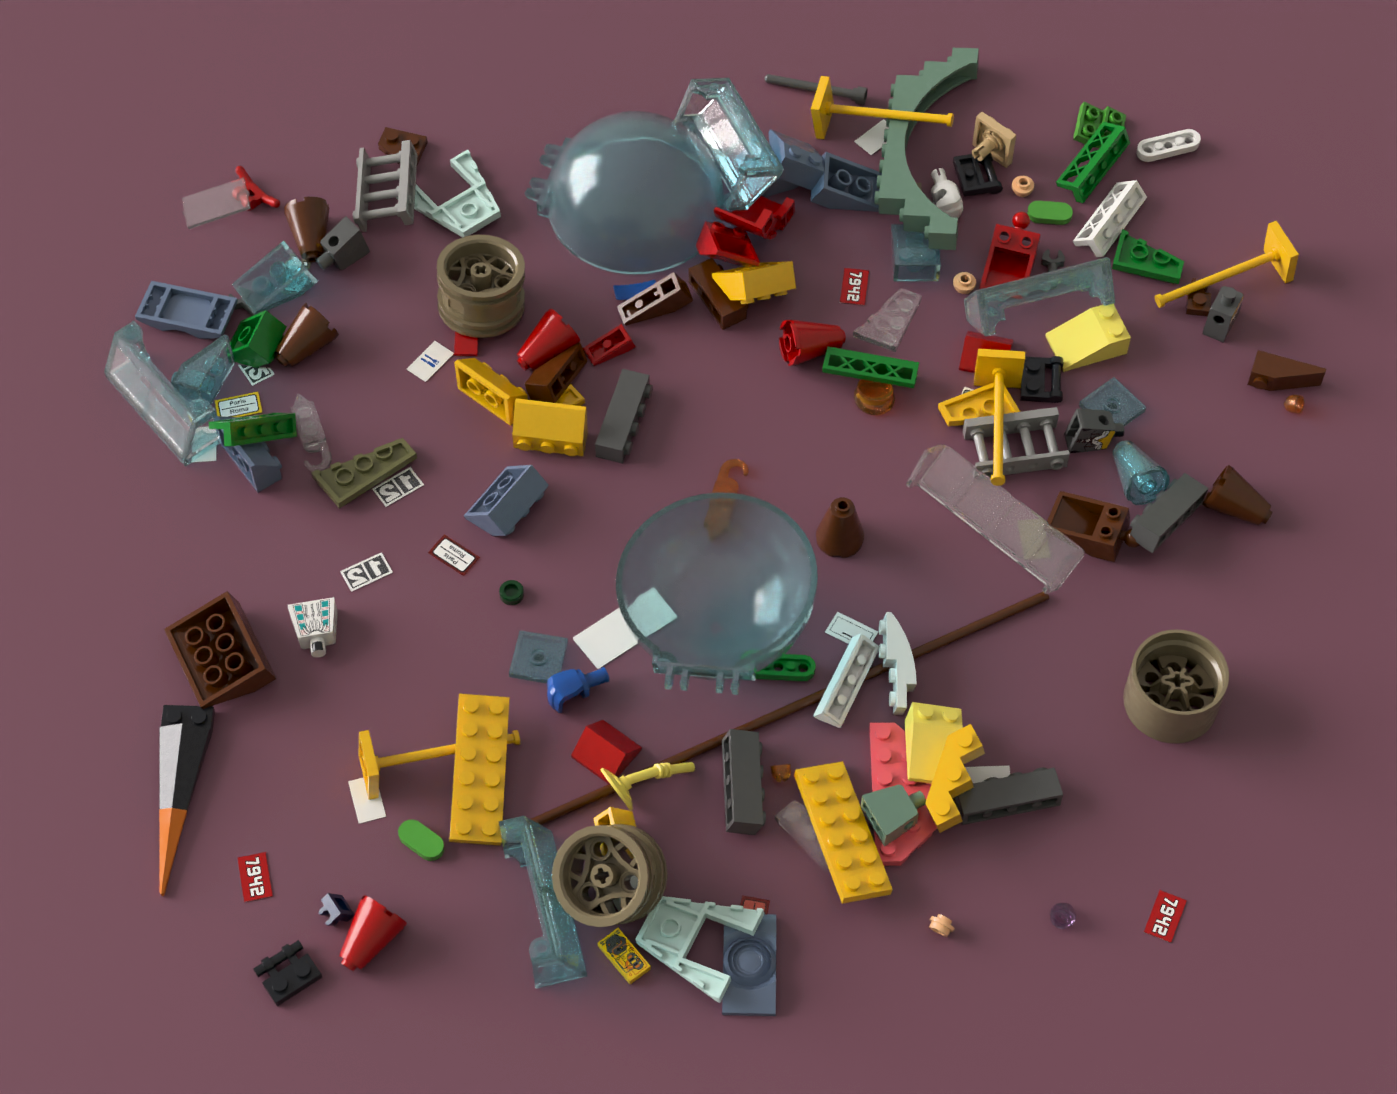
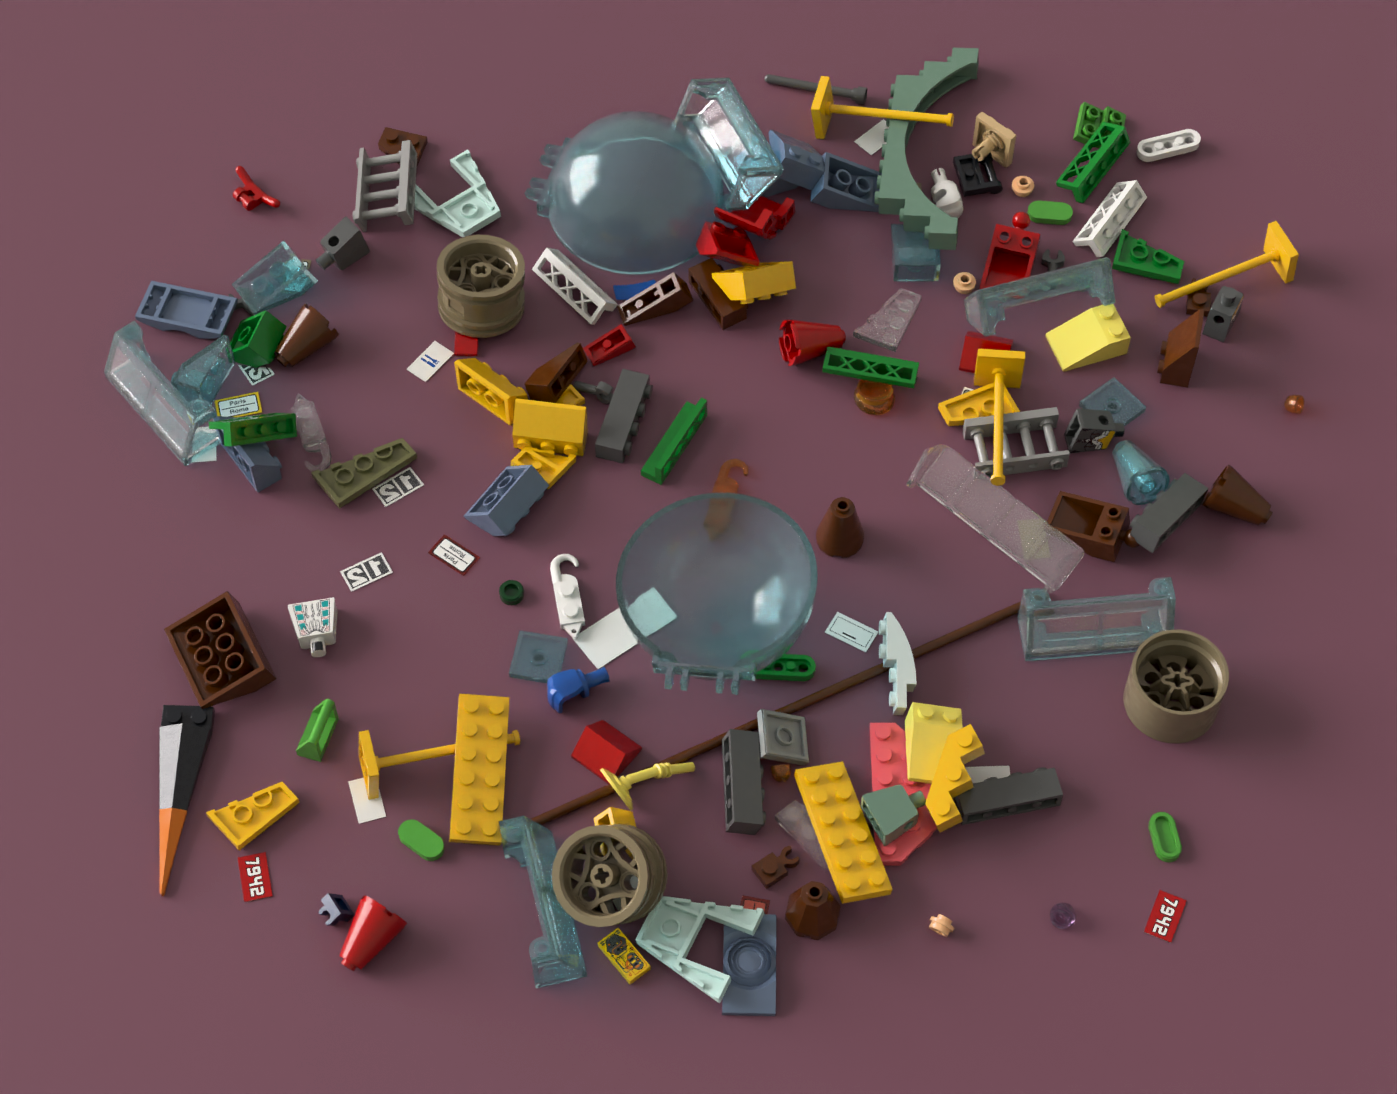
(216, 203): clear piece -> none
(250, 817): none -> yellow wing
(291, 979): black plate -> none
(308, 225): reddish brown cone -> none
(318, 731): none -> bright green tile
(545, 461): none -> yellow wing
(546, 341): red cone -> none
(567, 596): none -> white plate
(580, 281): none -> white fence
(602, 391): none -> dark grey bar
(675, 441): none -> green fence
(773, 868): none -> reddish brown plate
(782, 737): none -> light grey tile
(812, 911): none -> reddish brown cone
(847, 680): white slope -> none
(854, 286): red sticker -> none
(1033, 380): black plate -> none
(1093, 624): none -> windscreen
(1165, 837): none -> bright green tile
(1181, 351): none -> reddish brown slope
(1281, 373): reddish brown slope -> none

